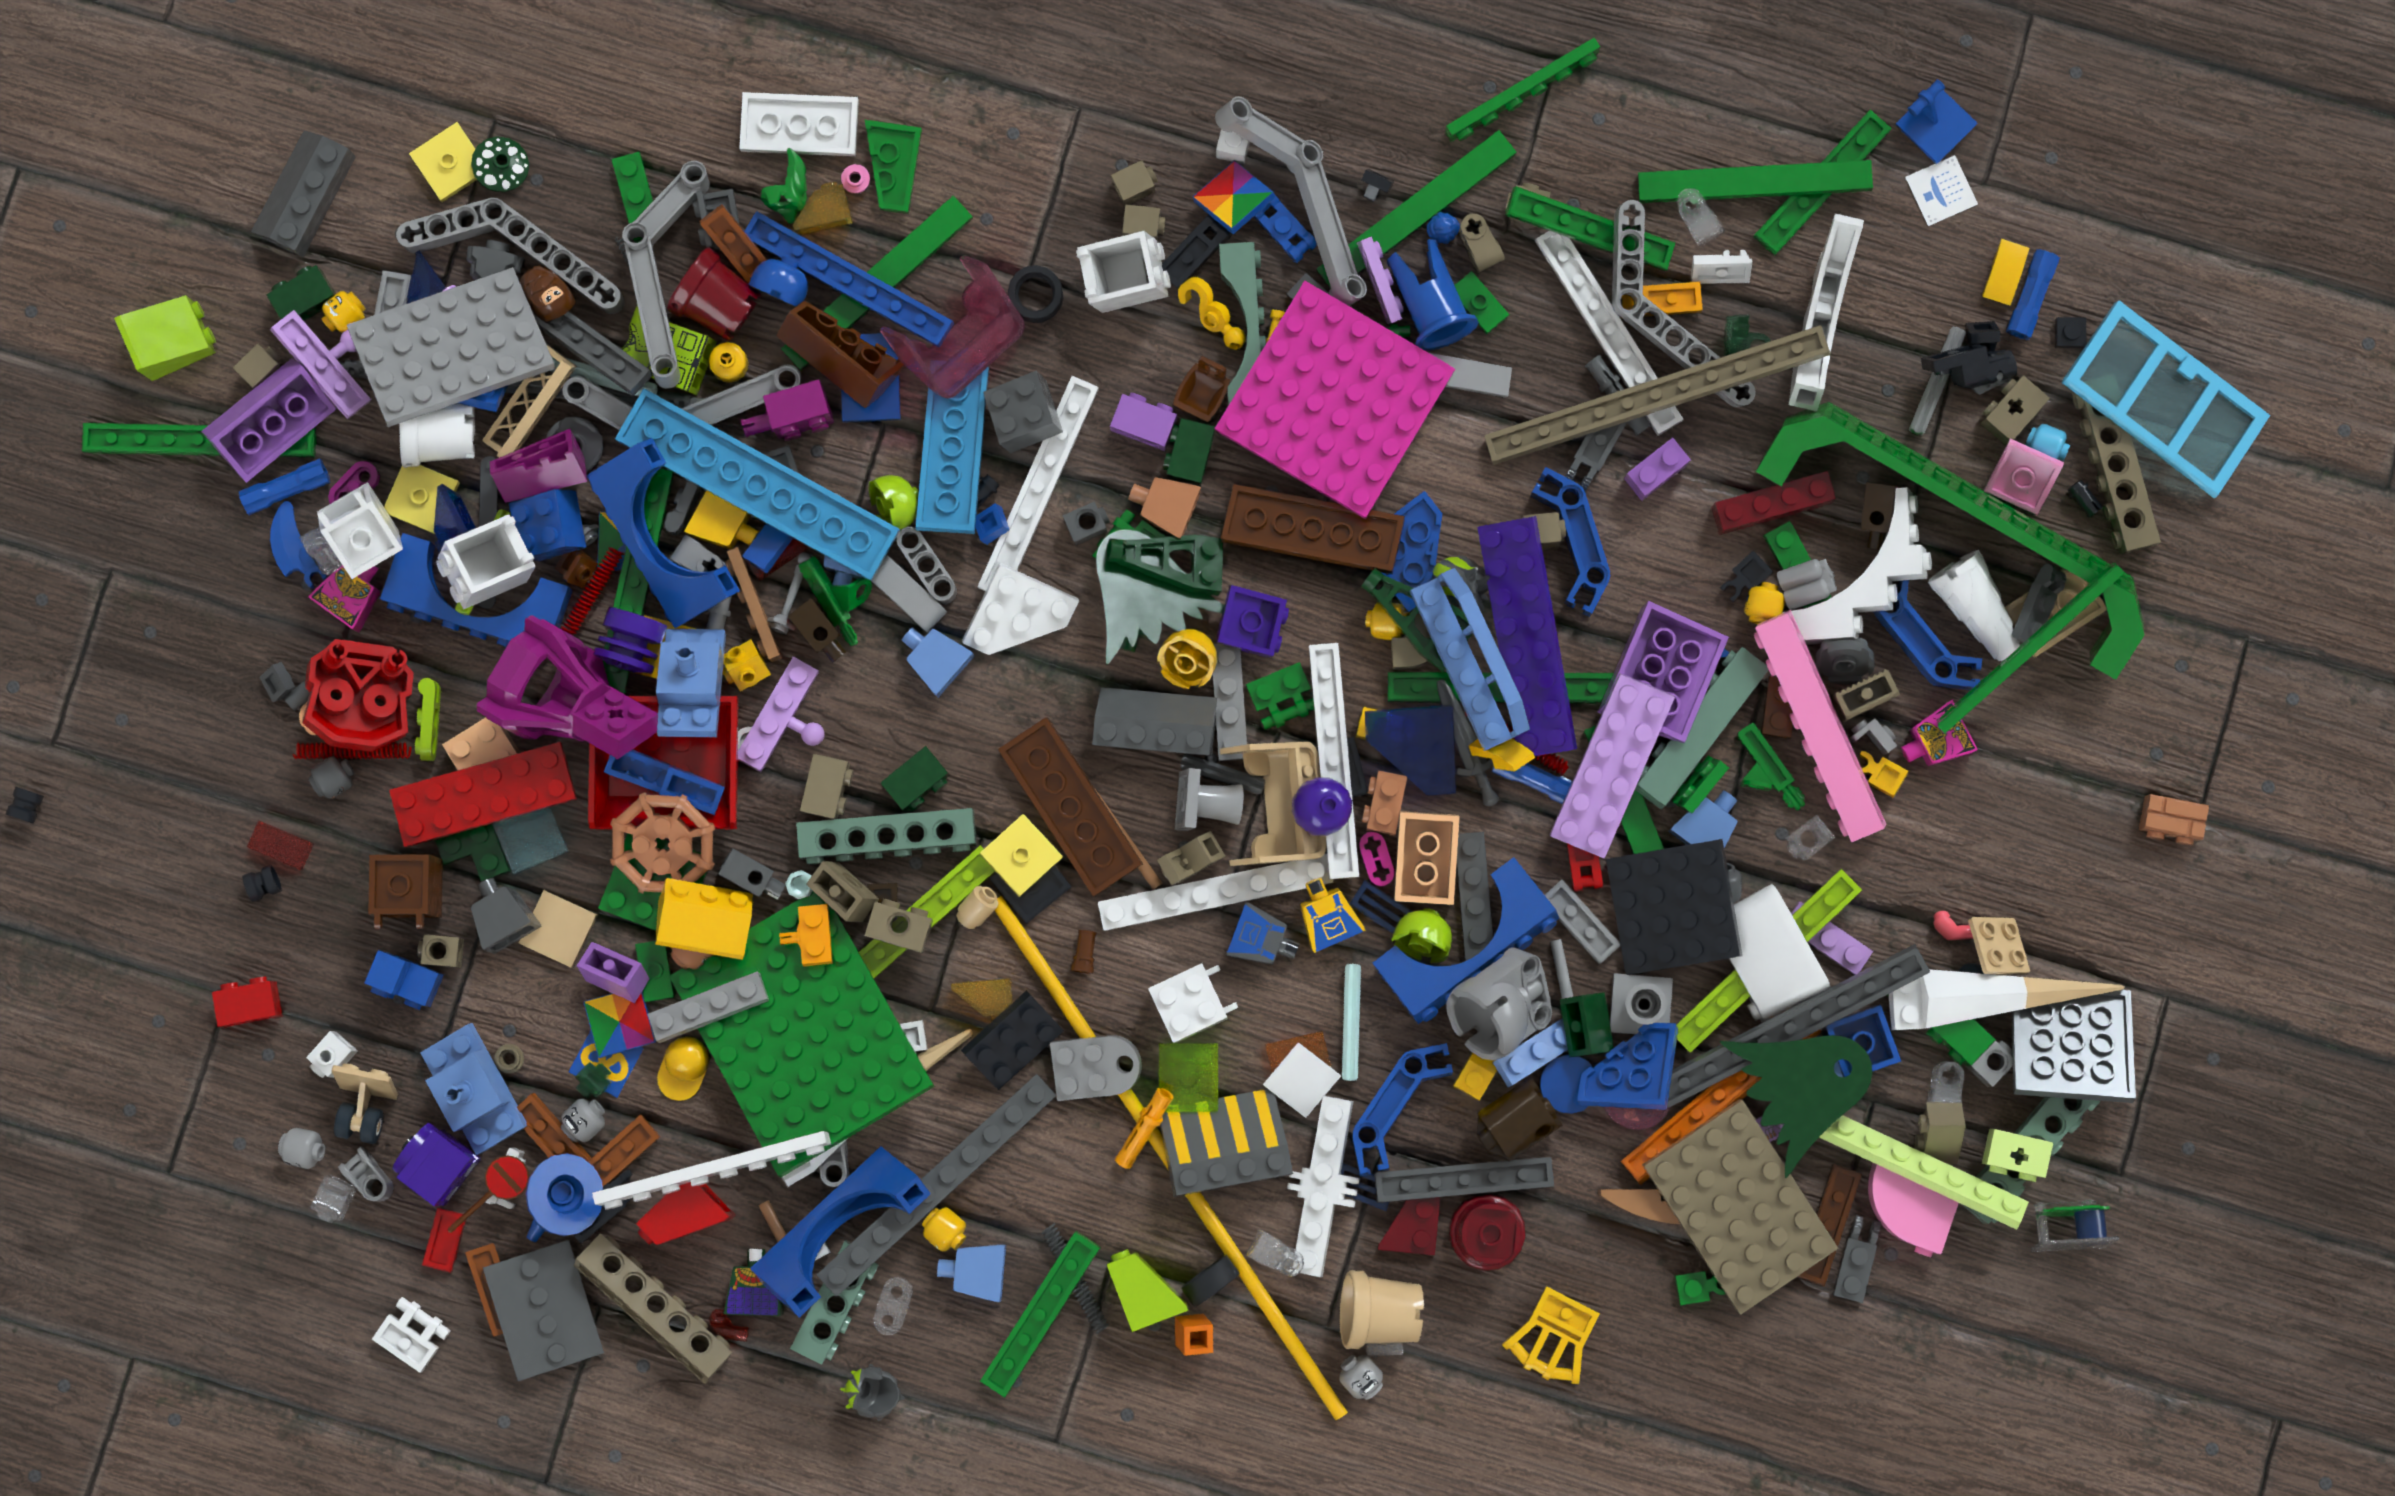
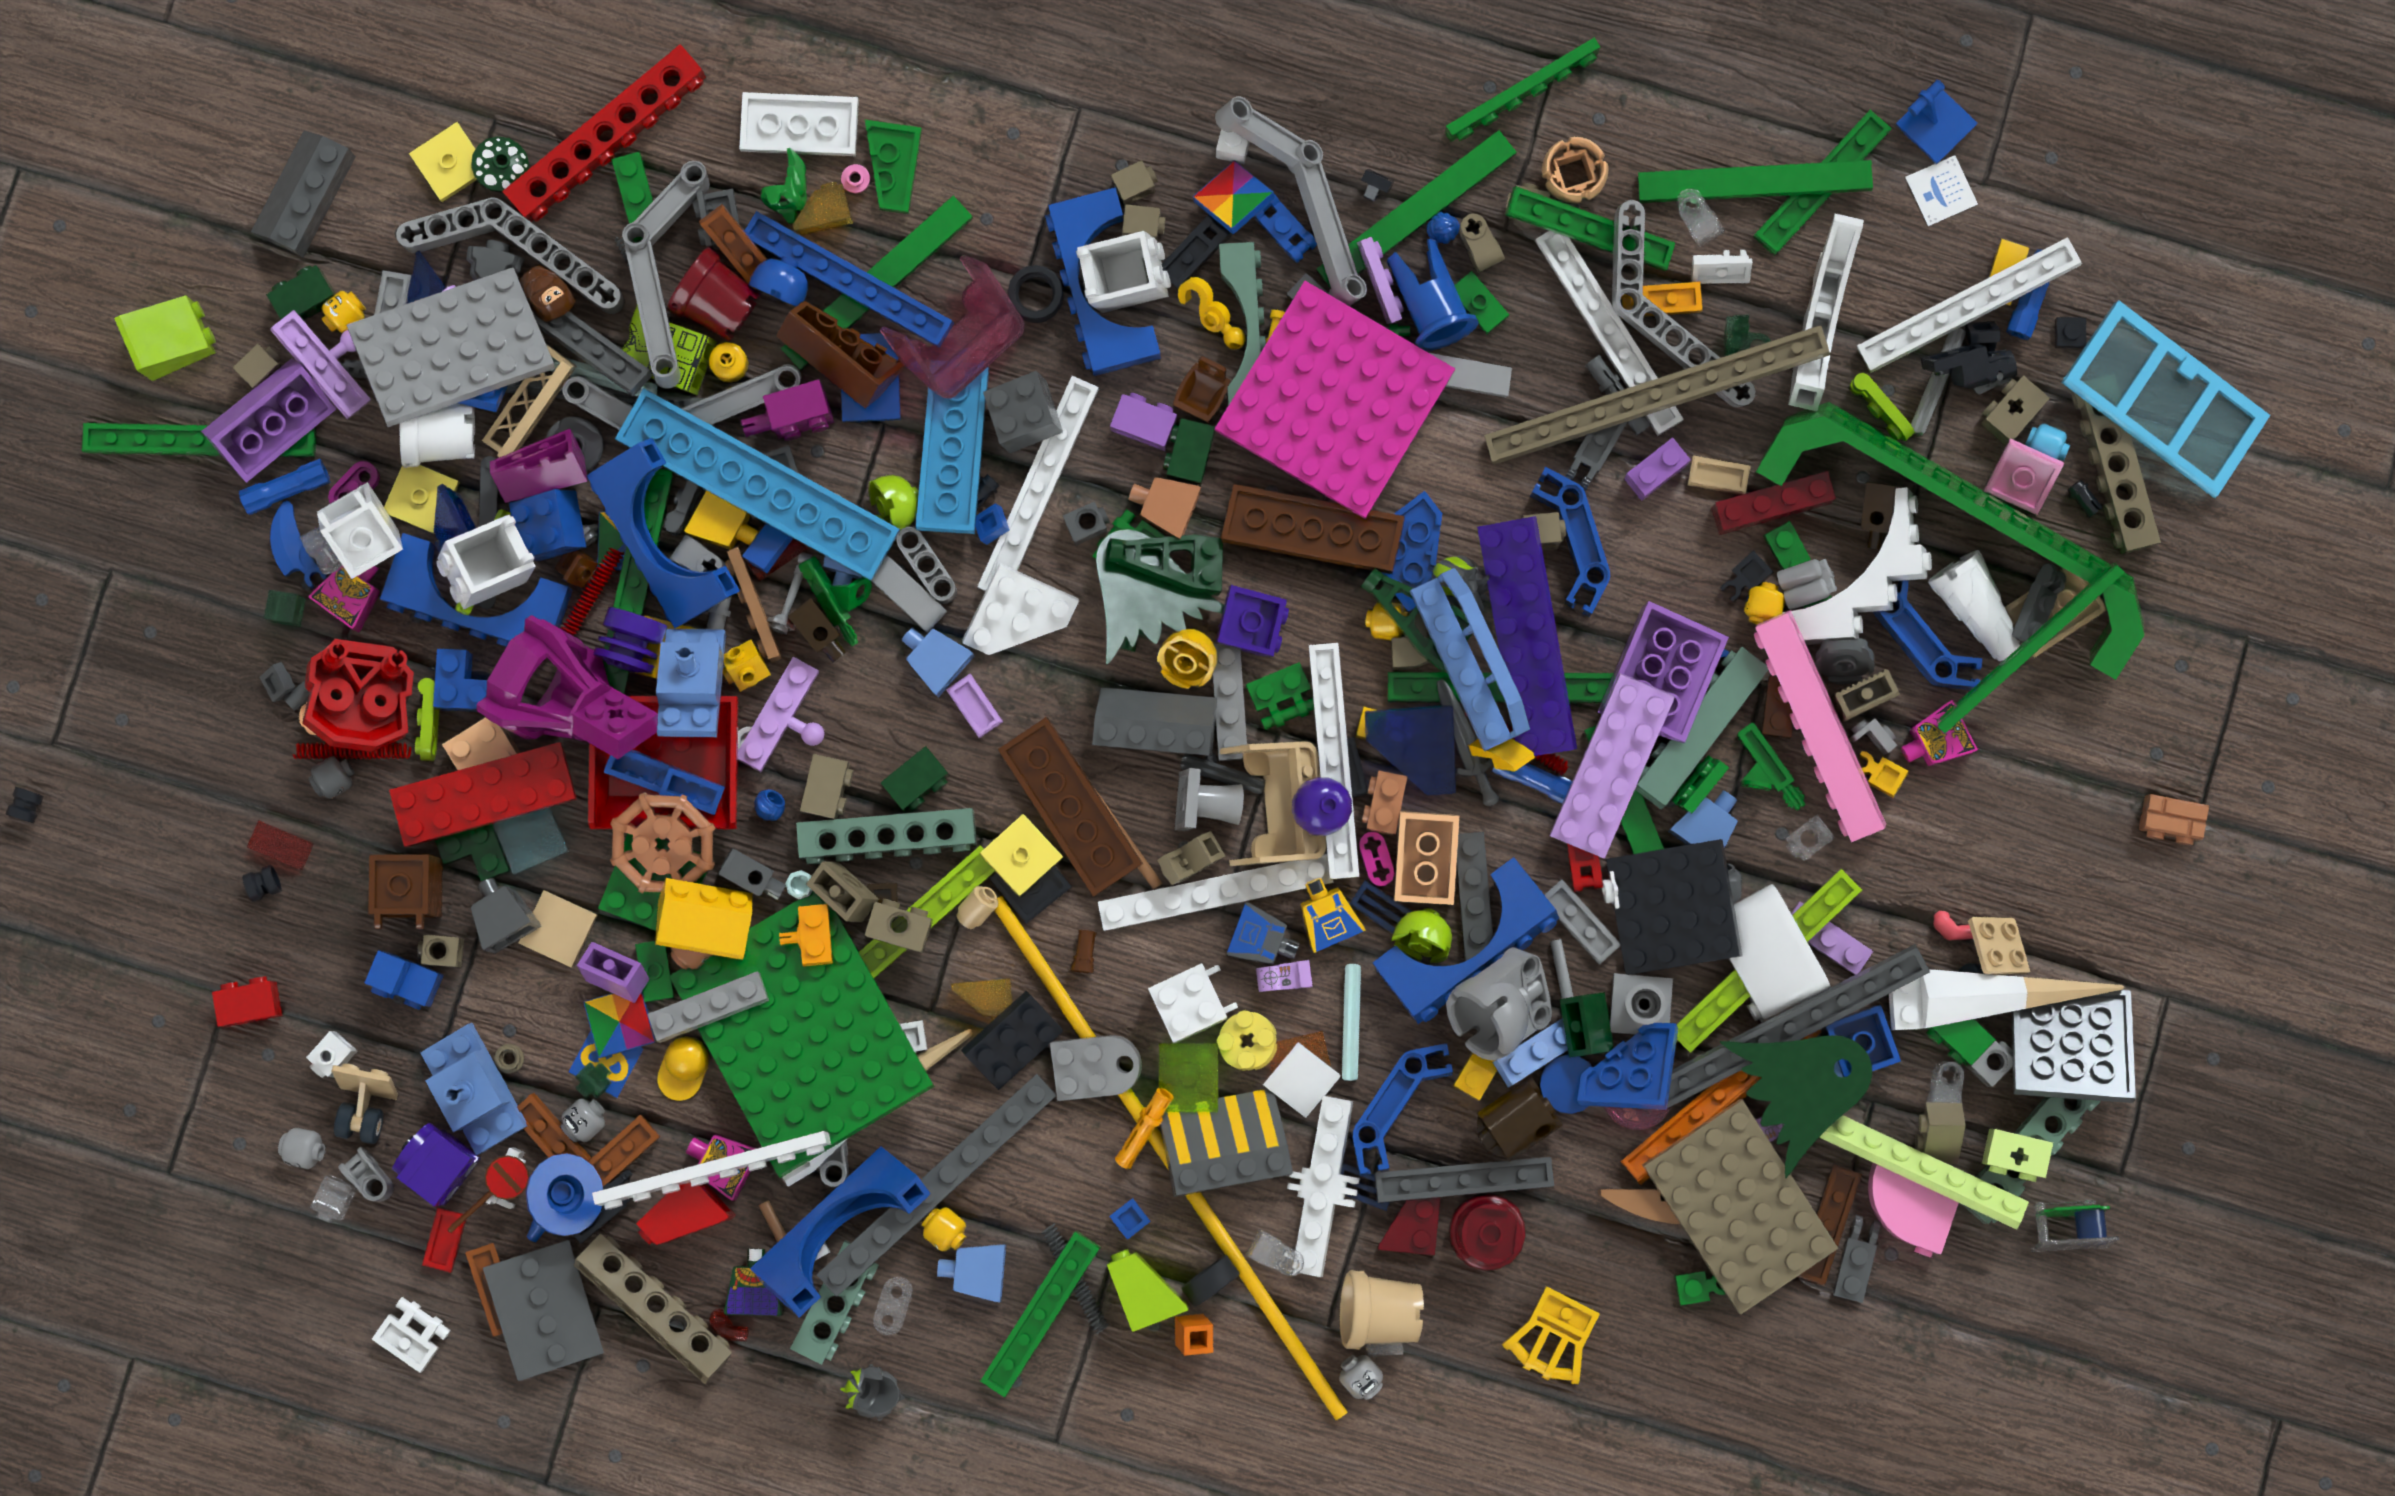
(284, 608): none -> clear green brick
(453, 682): none -> blue brick
(609, 118): none -> red brick
(720, 1148): none -> torso
(769, 805): none -> blue piece
(974, 705): none -> lavender tile
(1107, 343): none -> blue arch
(1130, 1218): none -> blue plate
(1248, 1057): none -> light yellow plate
(1284, 976): none -> lavender leg
(1568, 152): none -> light nougat piece
(1610, 890): none -> white plate
(1718, 475): none -> tan tile
(1882, 407): none -> lime plate
(1969, 305): none -> white plate

